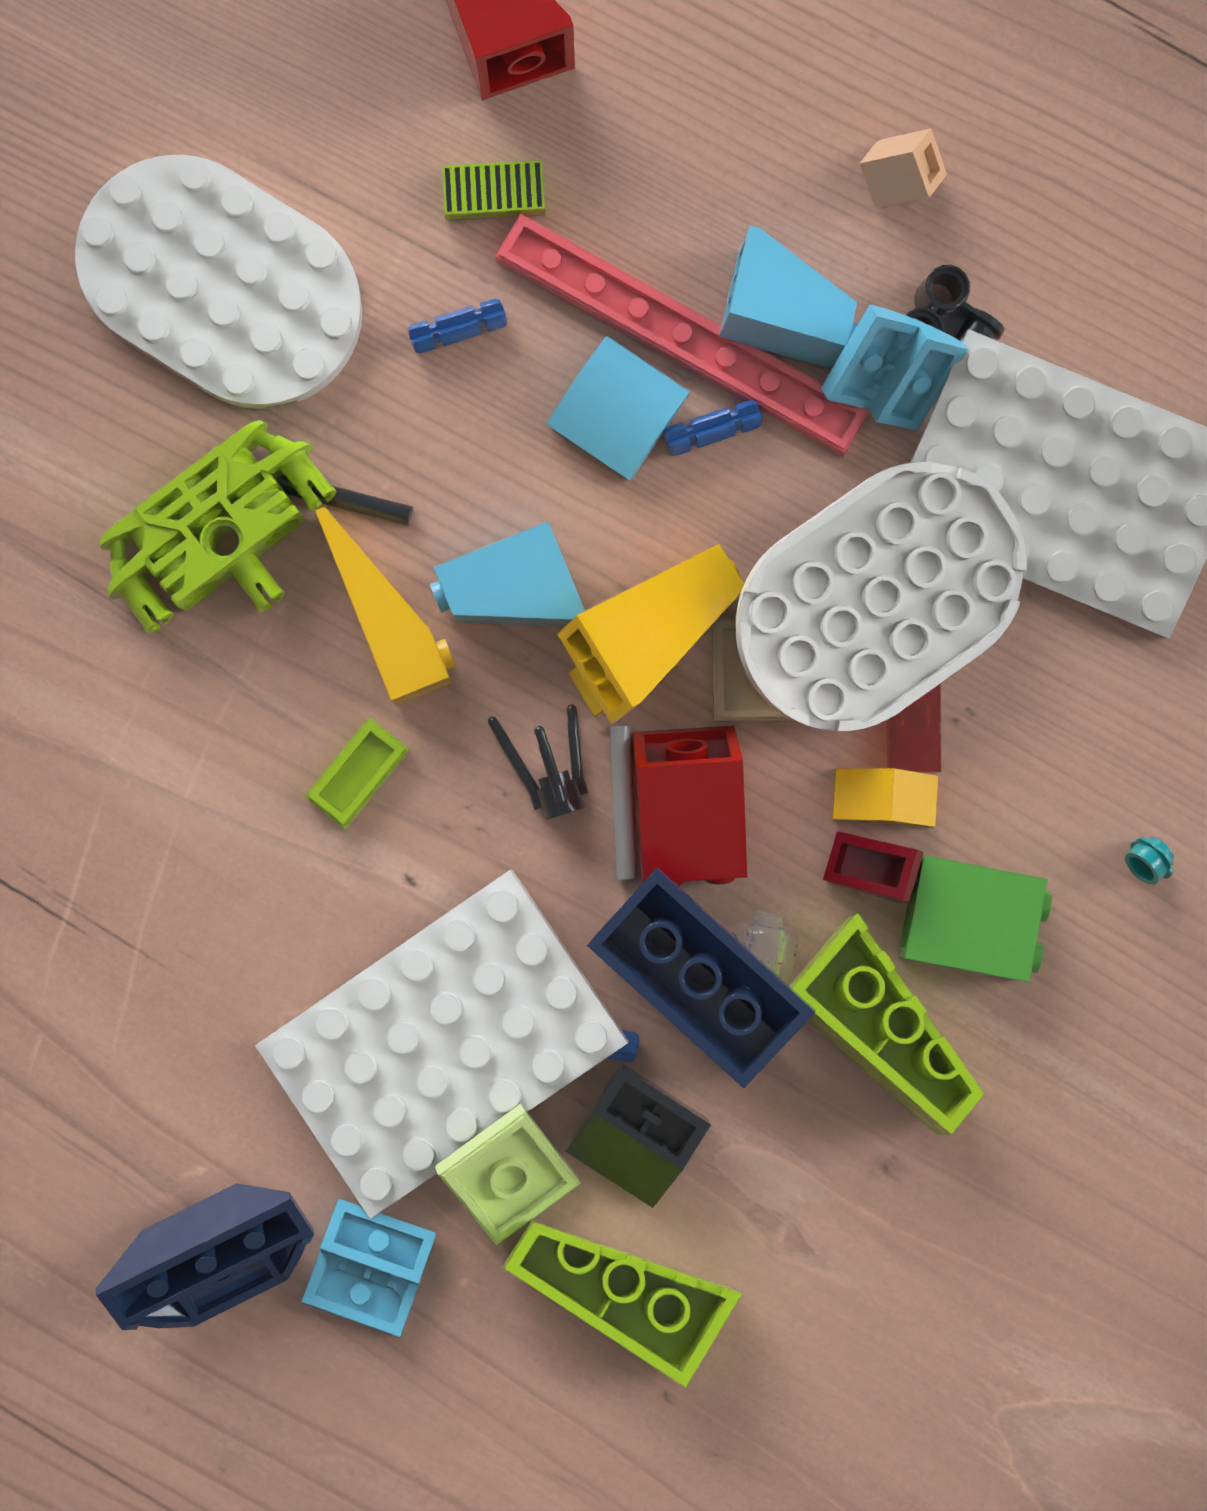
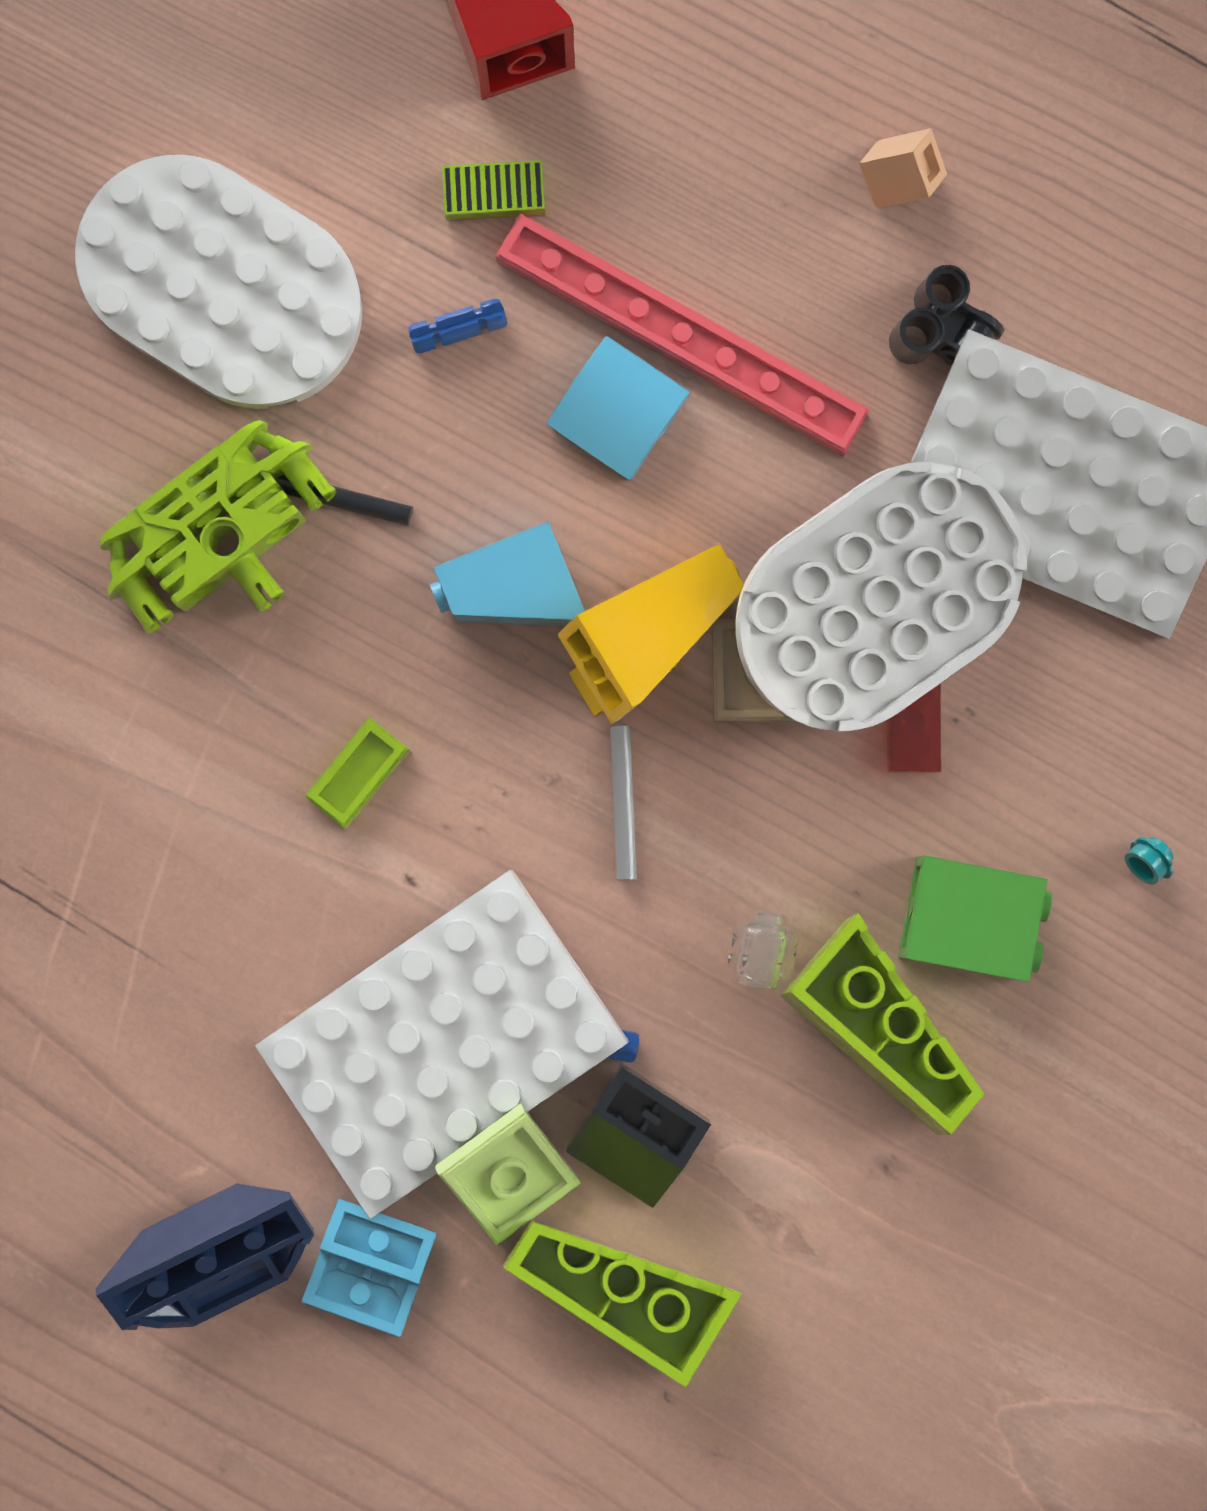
(398, 639): yellow slope -> none
(557, 792): black plant -> none
(691, 804): red slope -> none
(701, 978): dark blue slope -> none
(712, 427): blue axle -> none
(785, 304): medium azure slope -> none
(873, 867): dark red slope -> none
(885, 796): yellow slope -> none
(893, 367): medium azure slope -> none

